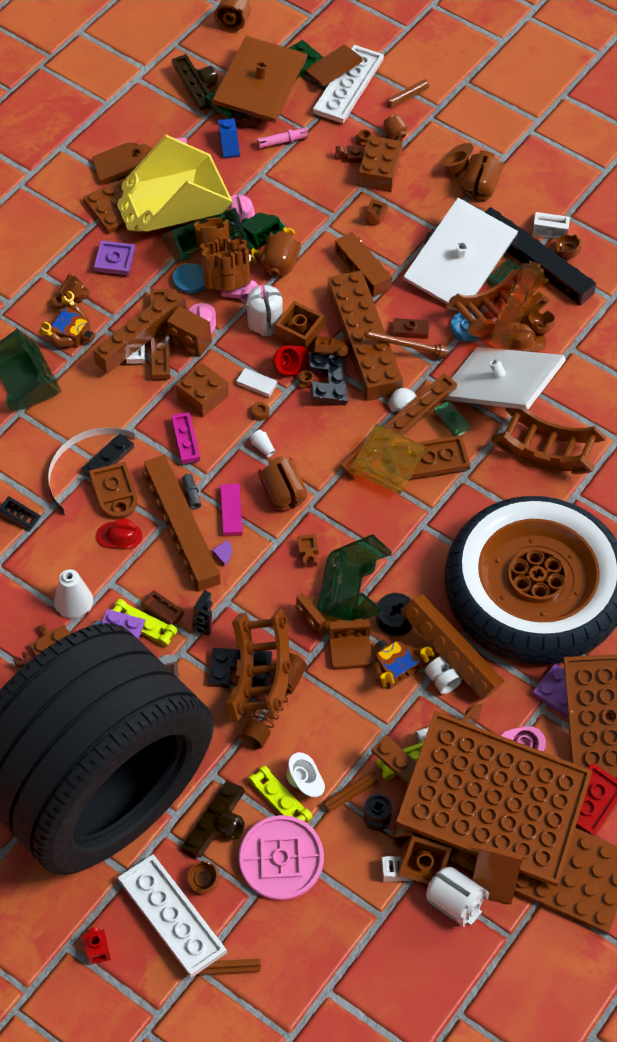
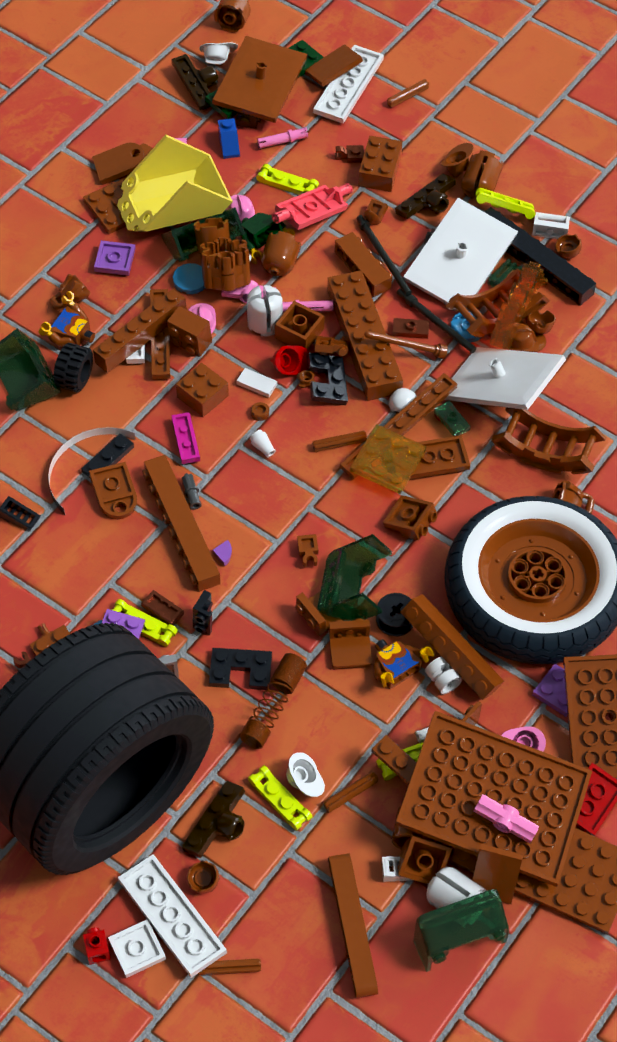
(72, 595): white cone -> none
(73, 367): none -> black tyre
(119, 534): red piece -> none
(137, 948): none -> white plate
(217, 53): none -> white piece
(231, 510): dark pink tile -> none
(240, 695): dark orange fence -> none
(281, 858): bright pink plate -> none
(283, 483): dark orange cylinder -> none
(285, 180): none -> neon yellow plate
(312, 206): none -> coral plate
(314, 305): none -> bright pink pin
(340, 440): none -> dark orange axle
(353, 926): none -> dark orange beam
(363, 136): dark orange plate -> none
(364, 225): none -> pearl dark grey bar
(377, 812): black wheel -> none
(395, 127): dark orange head -> none
(411, 517): none -> dark orange plate
(412, 301): none -> pearl dark grey bar
(430, 197): none -> dark brown plate
(459, 925): none -> clear green windscreen
(499, 200): none -> neon yellow plate
(506, 818): none -> bright pink piece
(570, 493): none -> dark orange piece

